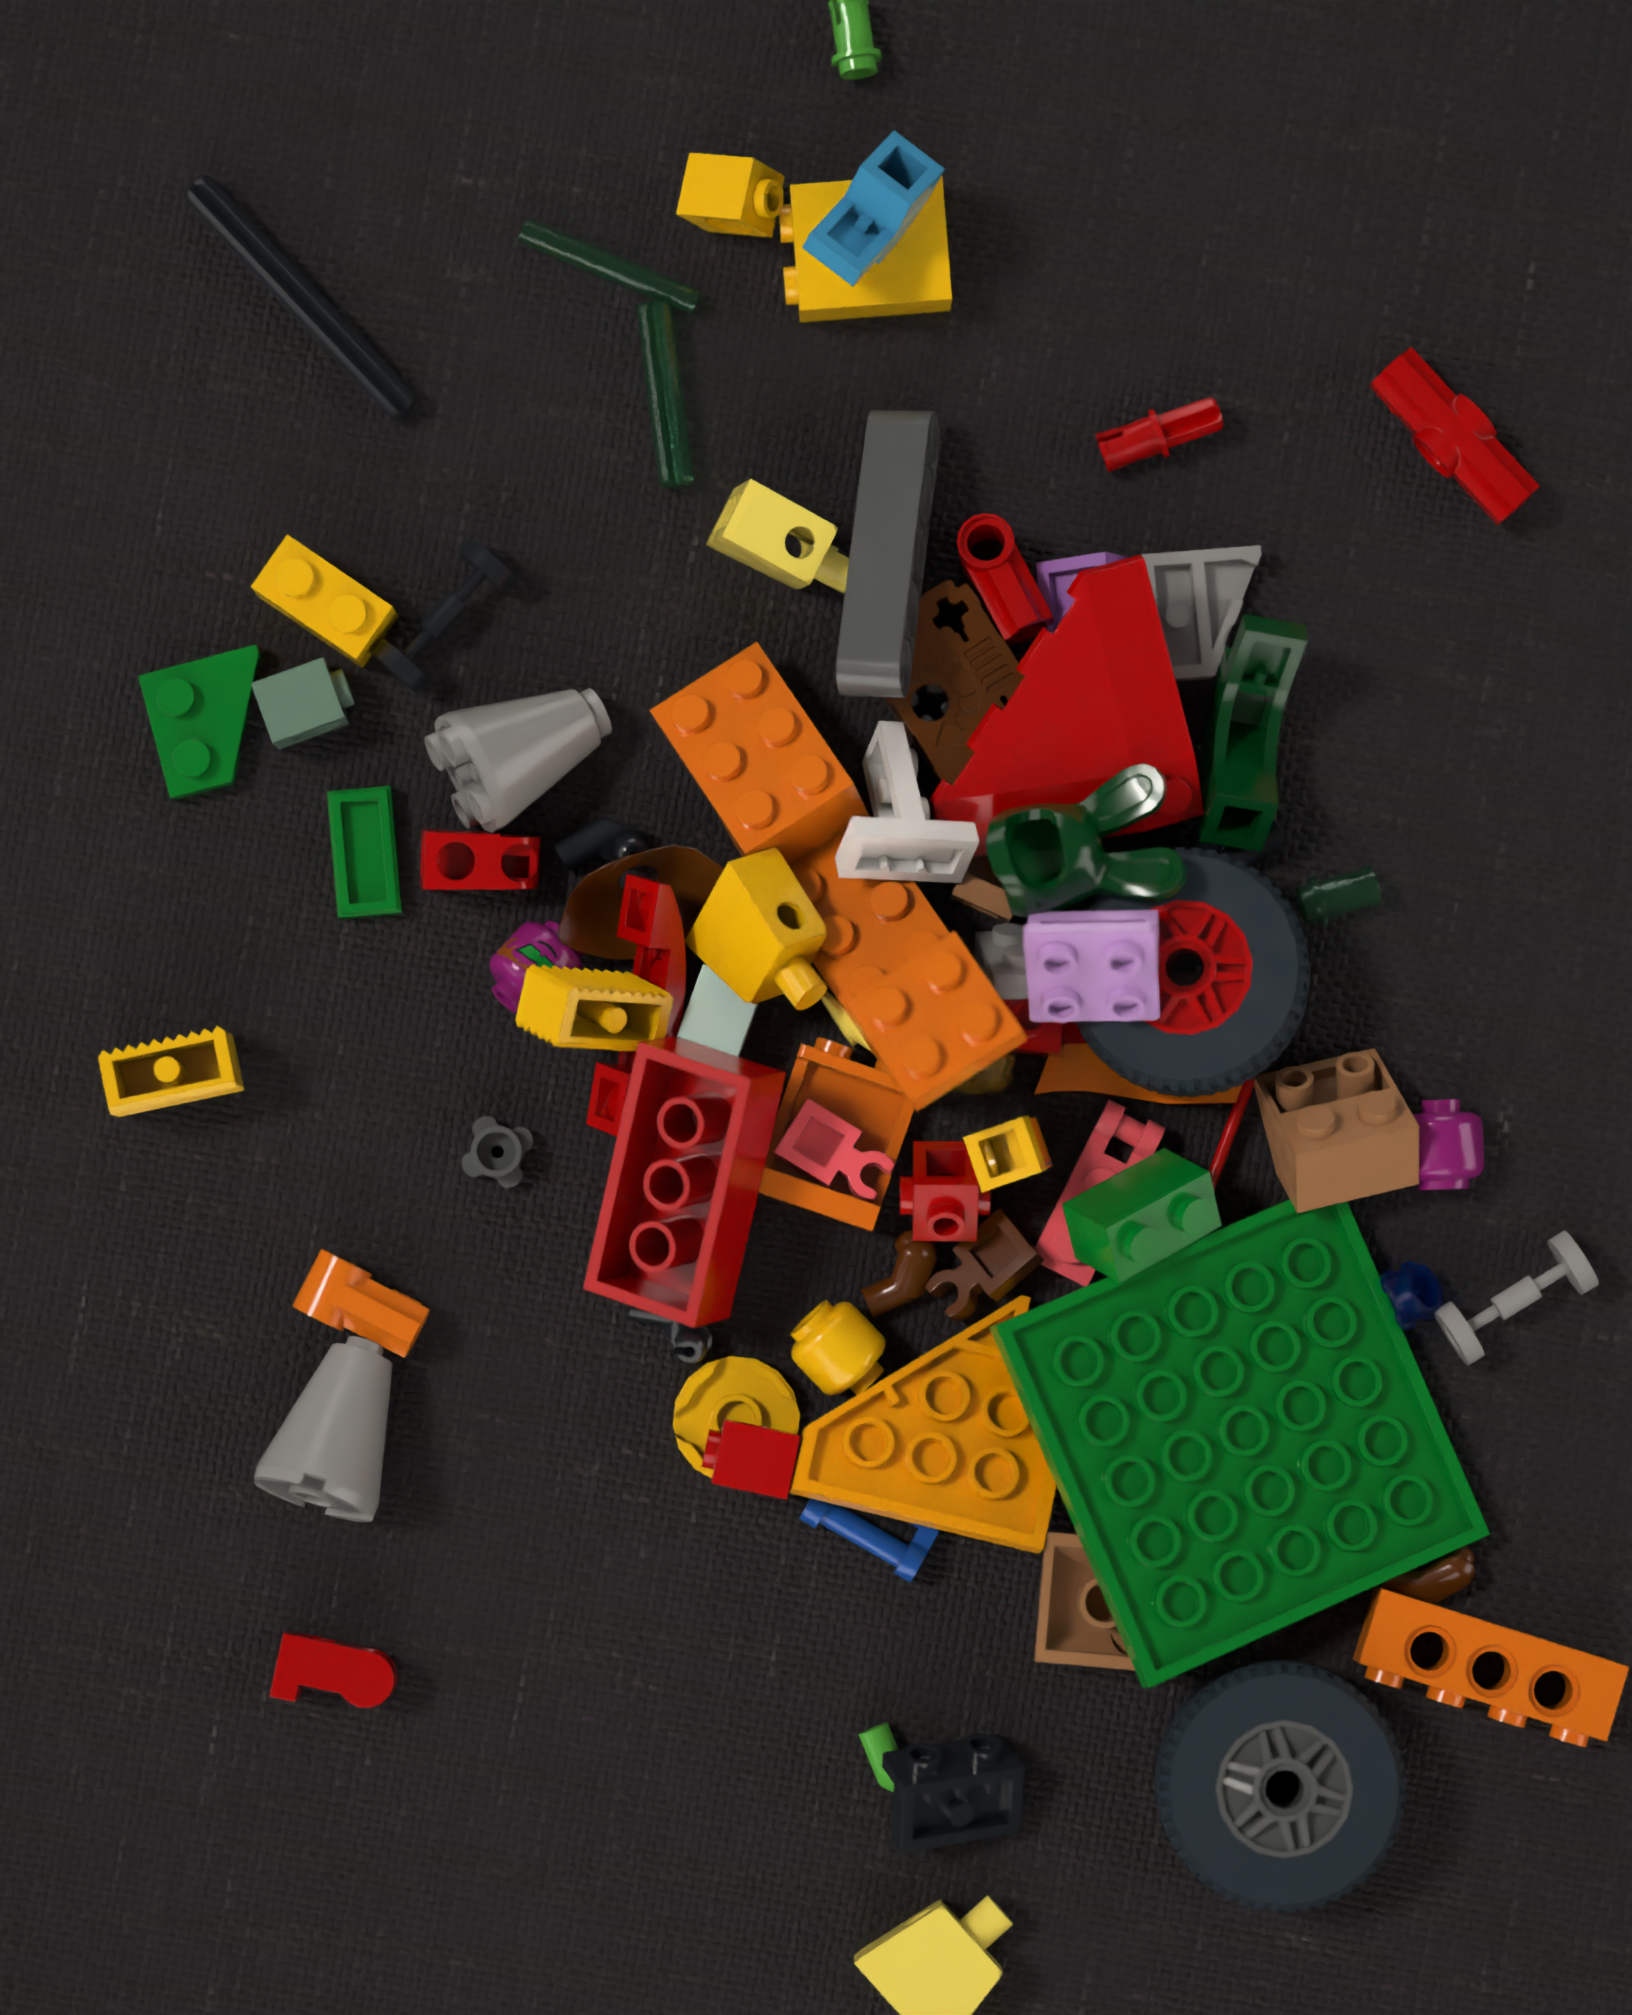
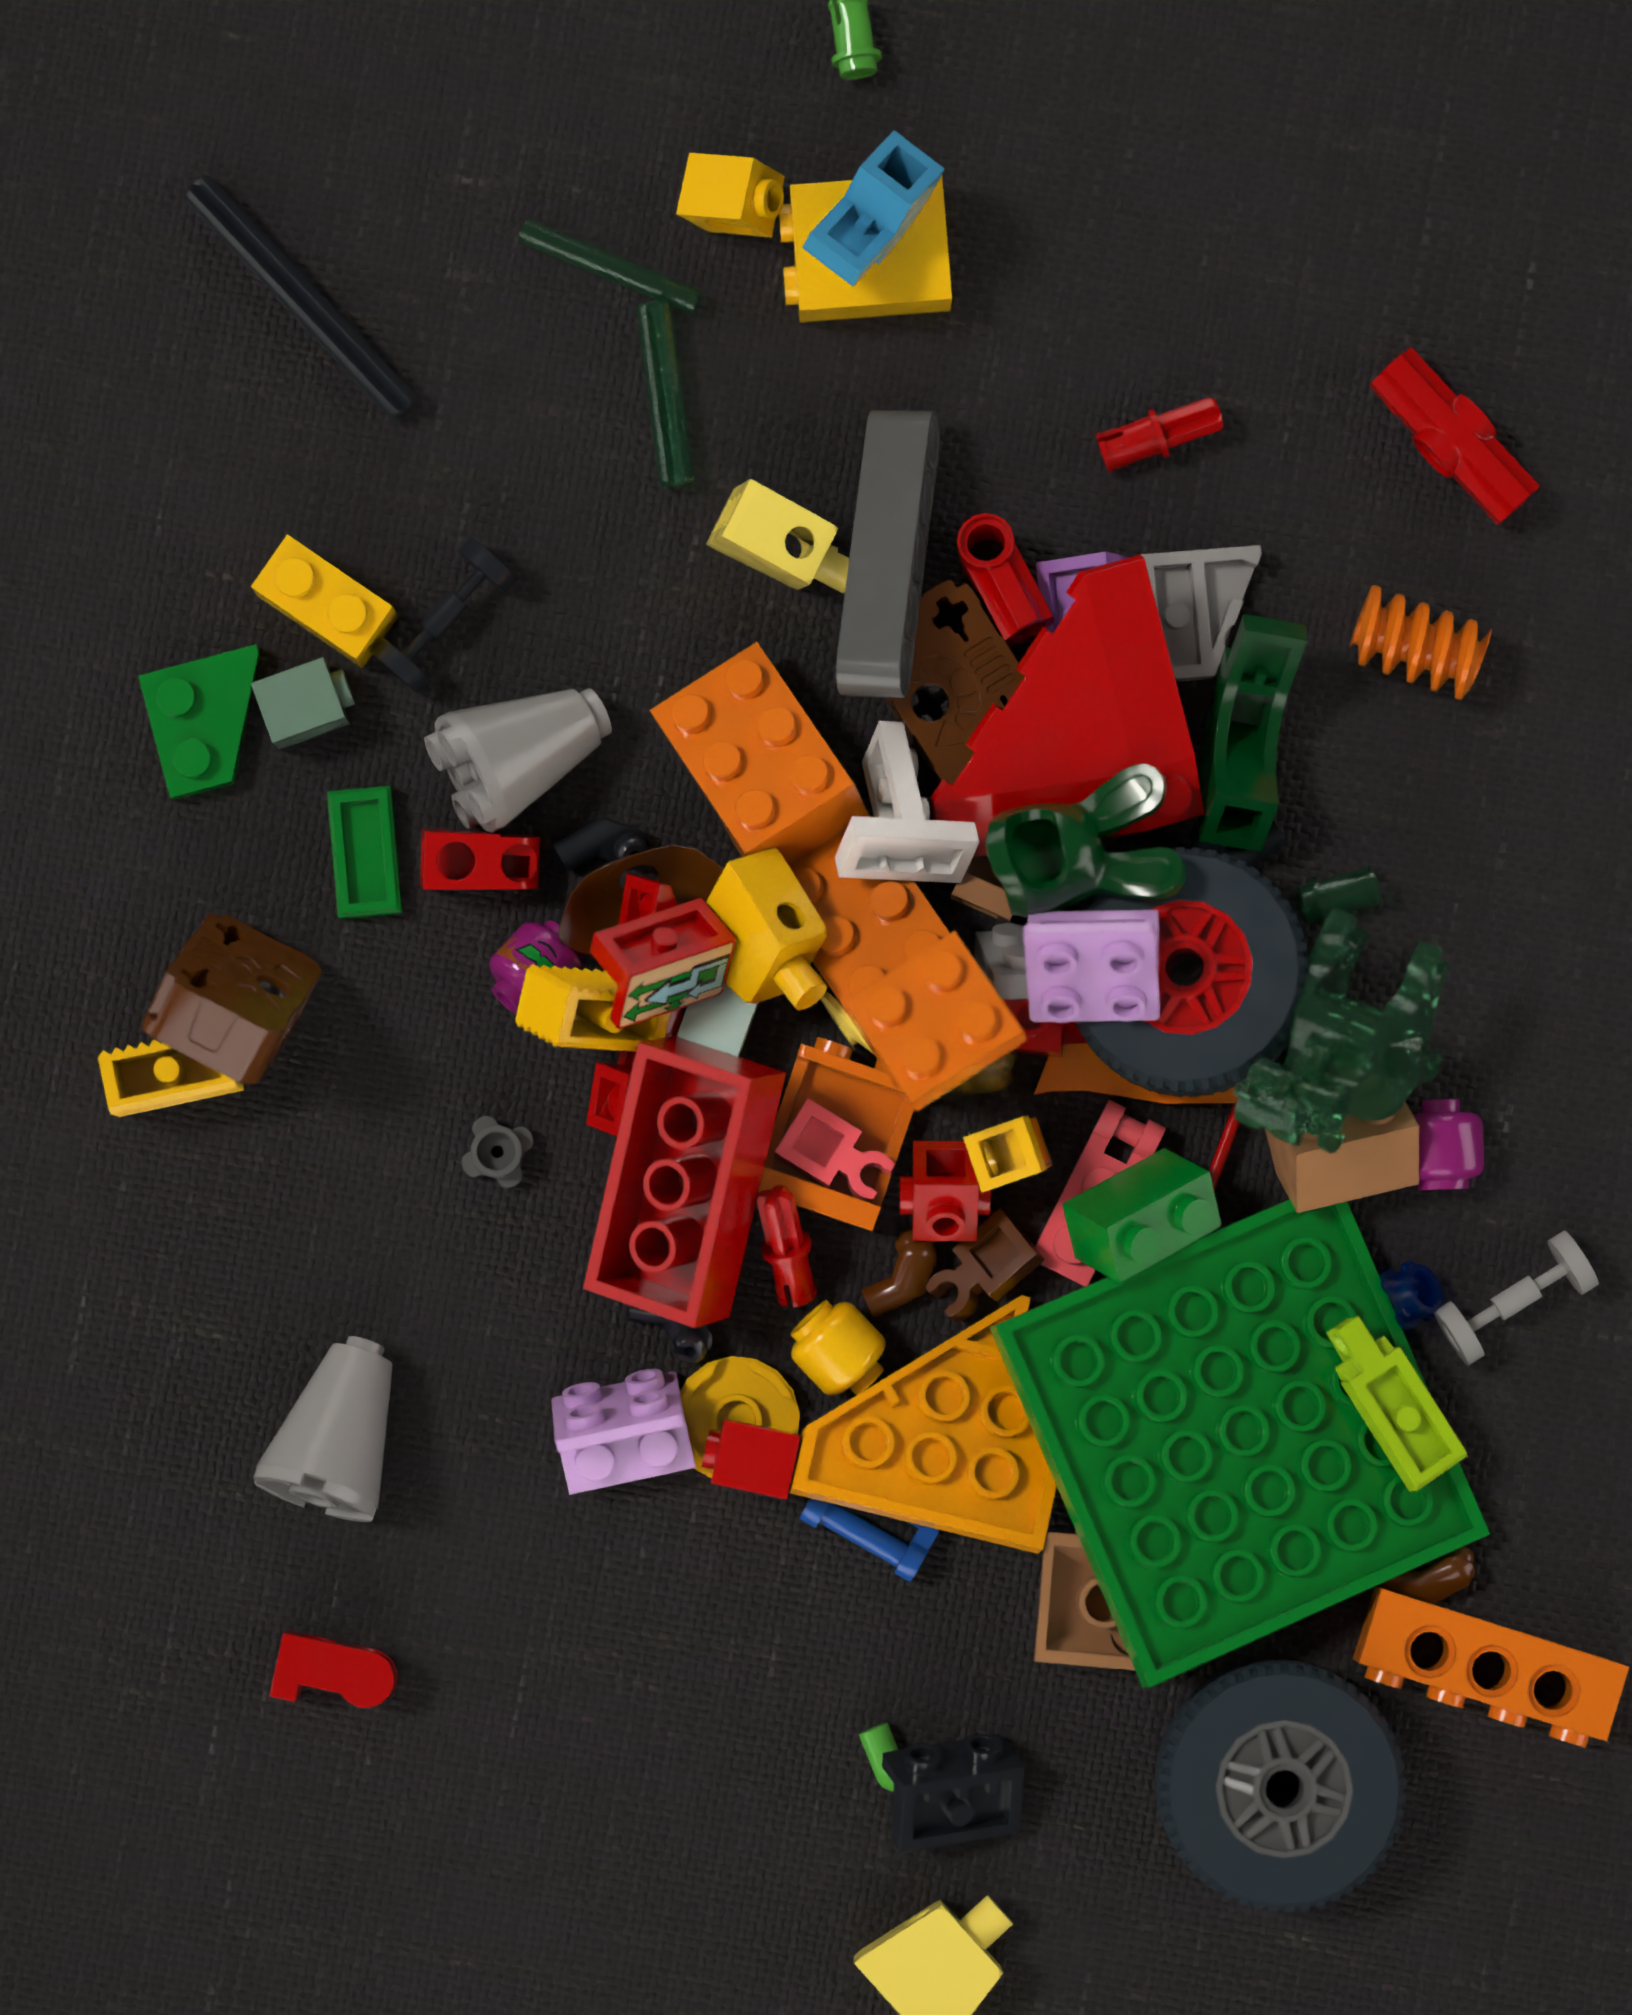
(231, 998): none -> reddish brown axle
(348, 1299): orange piece -> none
(621, 1431): none -> lavender bracket
(664, 961): none -> red panel
(786, 1246): none -> red axle
(1342, 1051): none -> clear green animal
(1395, 1405): none -> lime hinge
(1419, 642): none -> orange piece

